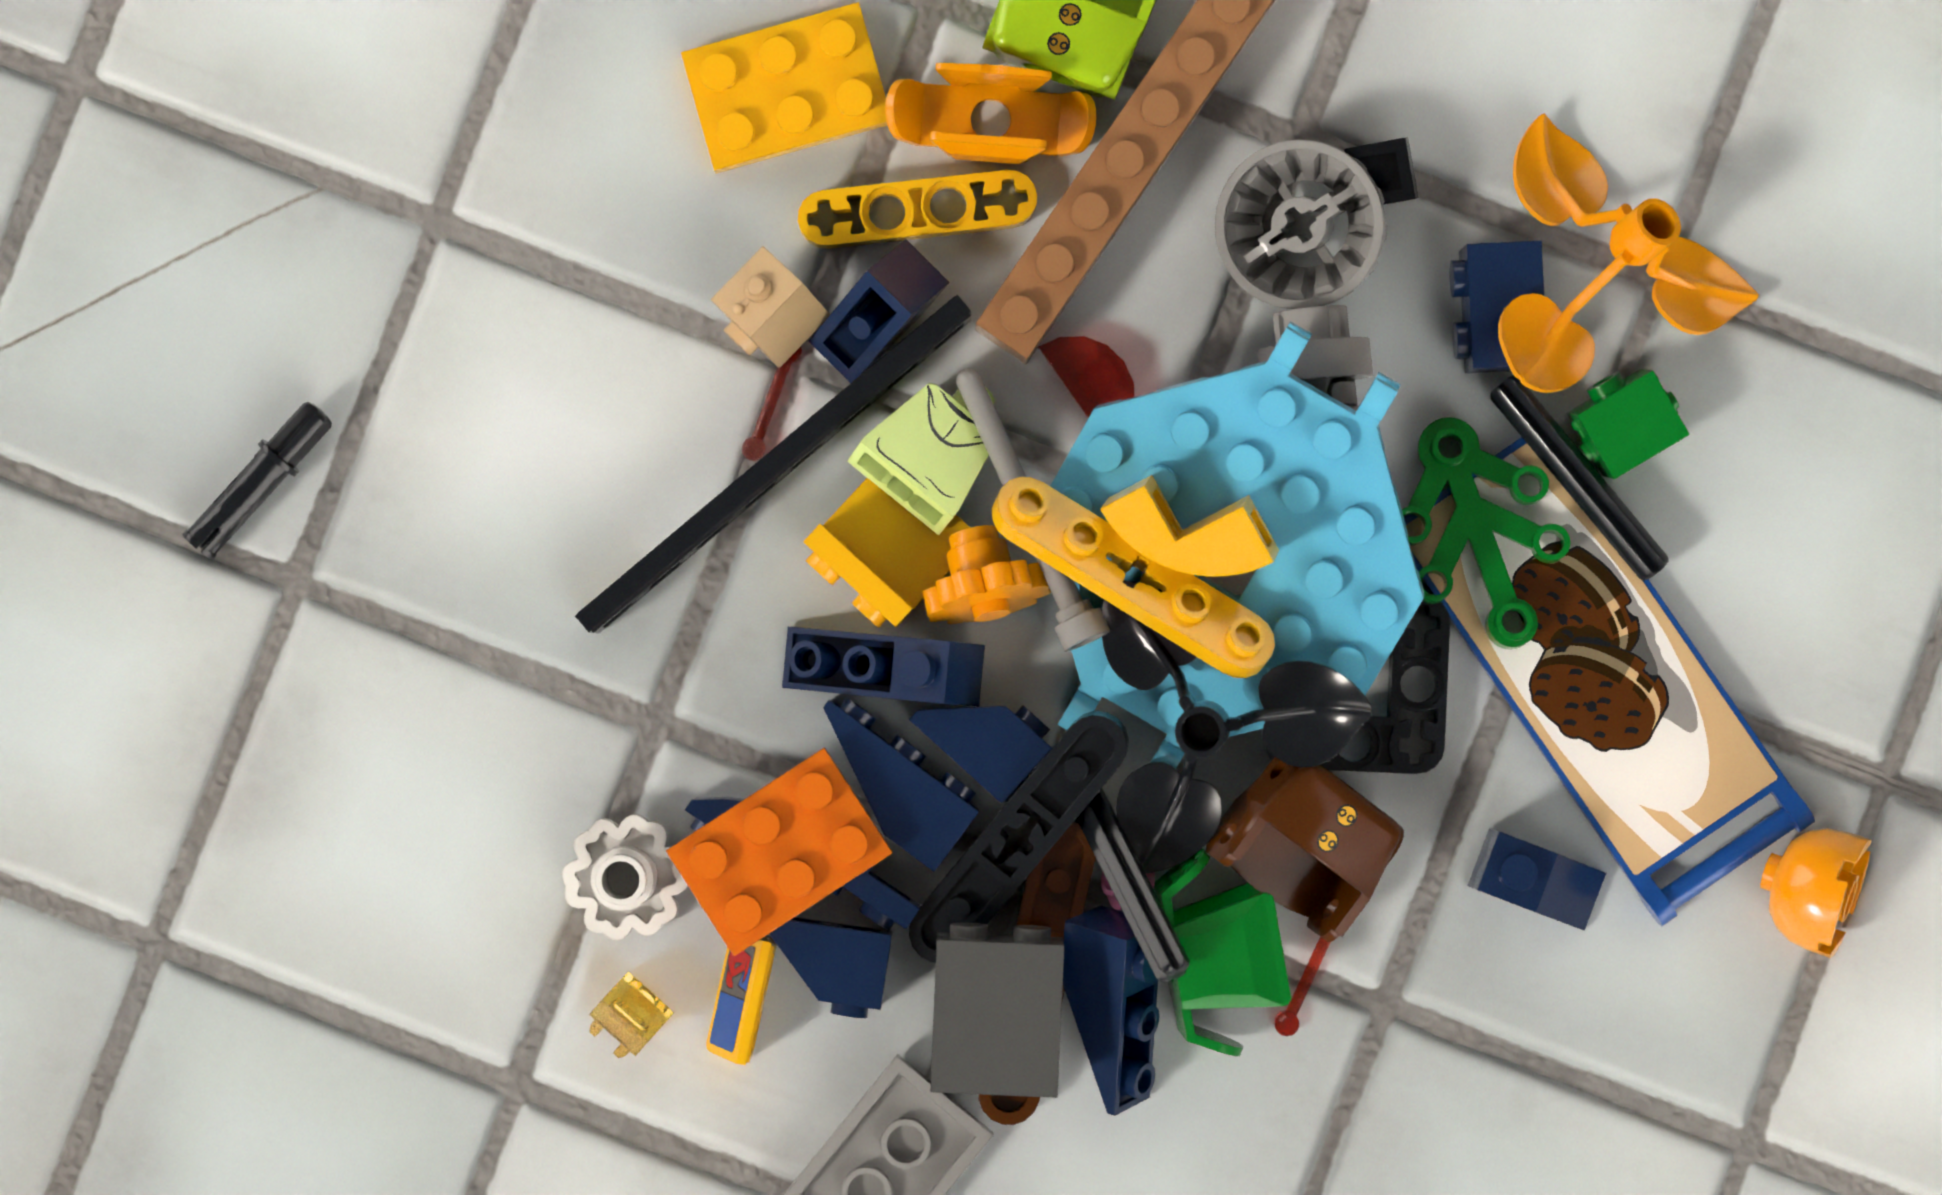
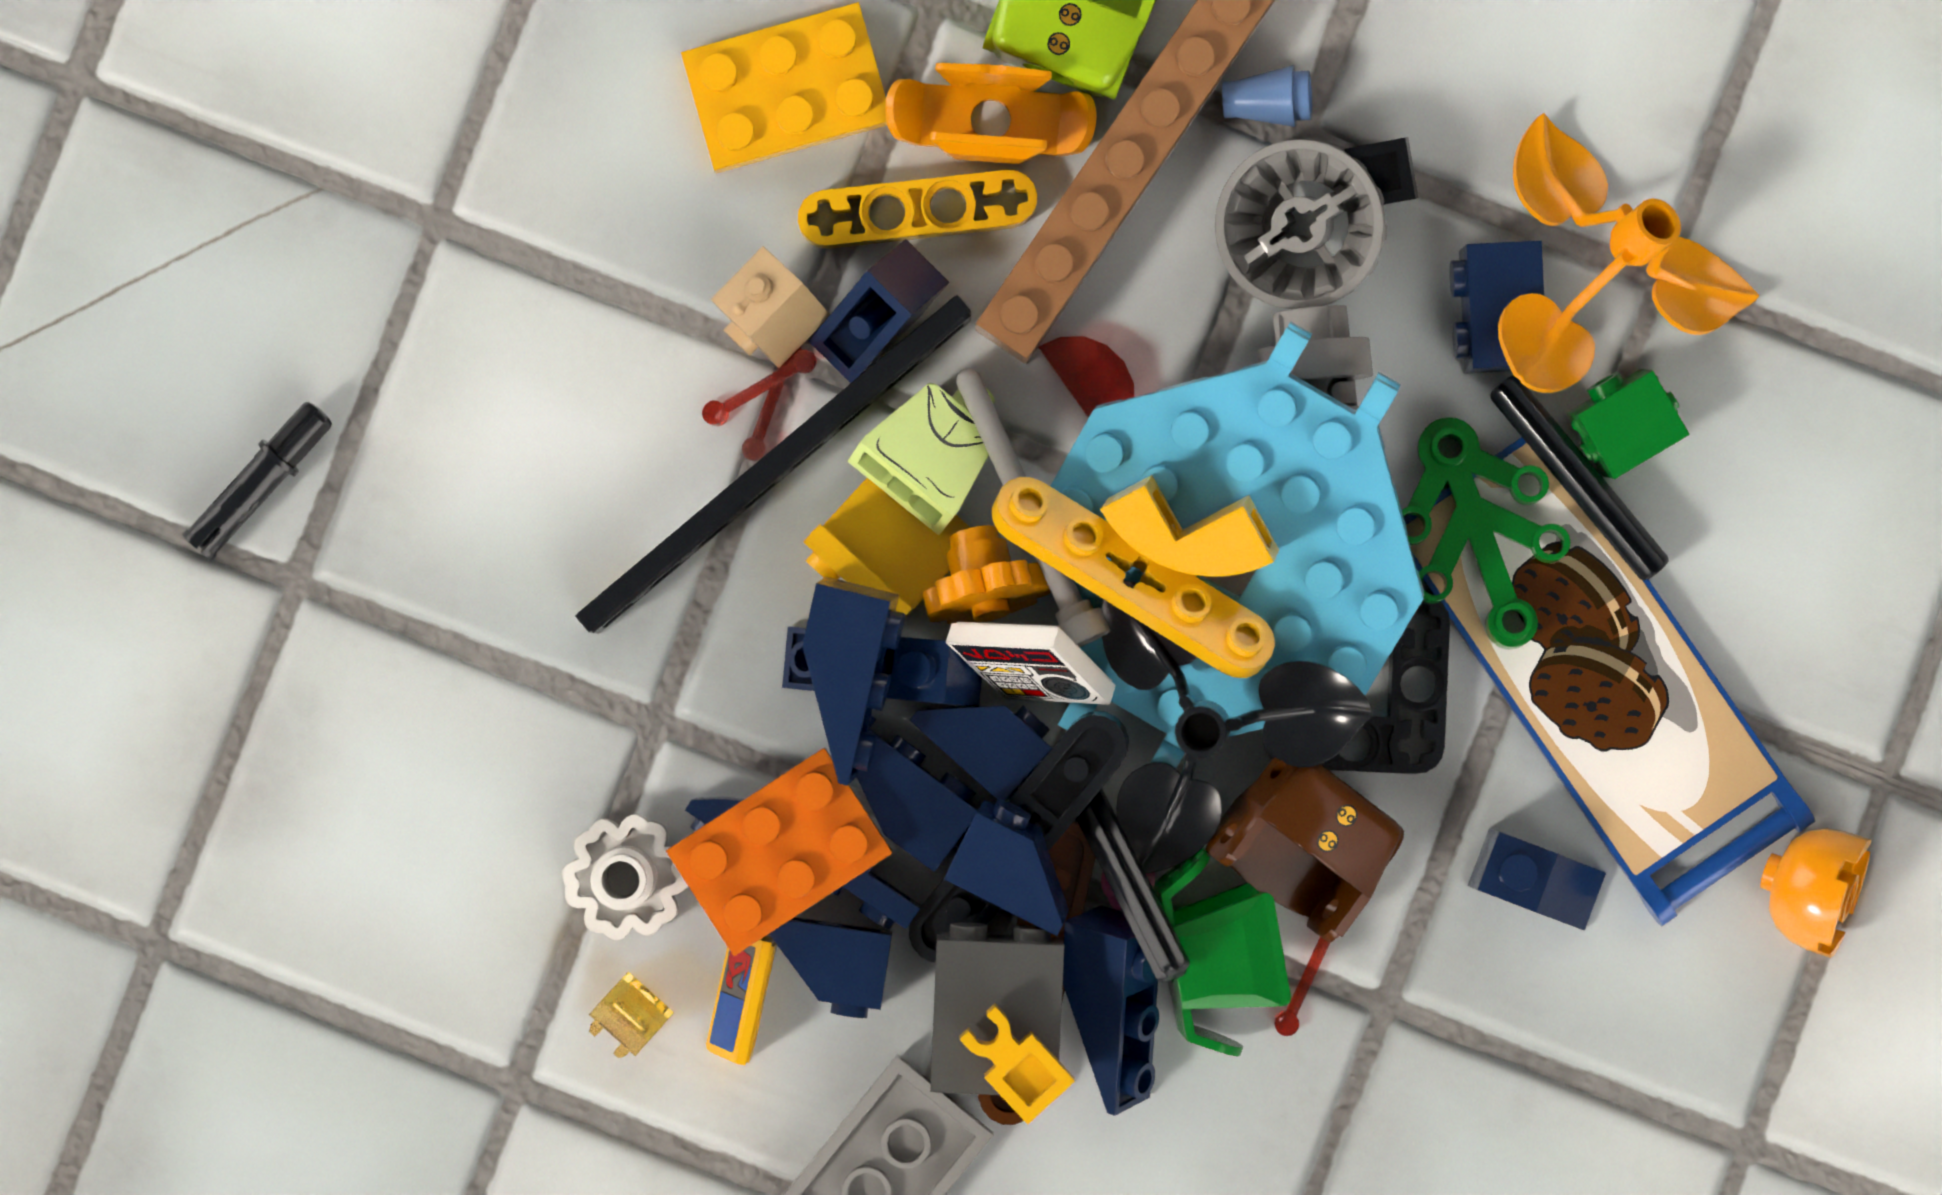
(718, 413): none -> clear red hinge
(845, 657): none -> dark blue slope
(1010, 866): none -> dark blue slope
(1023, 1070): none -> yellow plate
(1030, 662): none -> white tile
(1270, 97): none -> medium blue cone

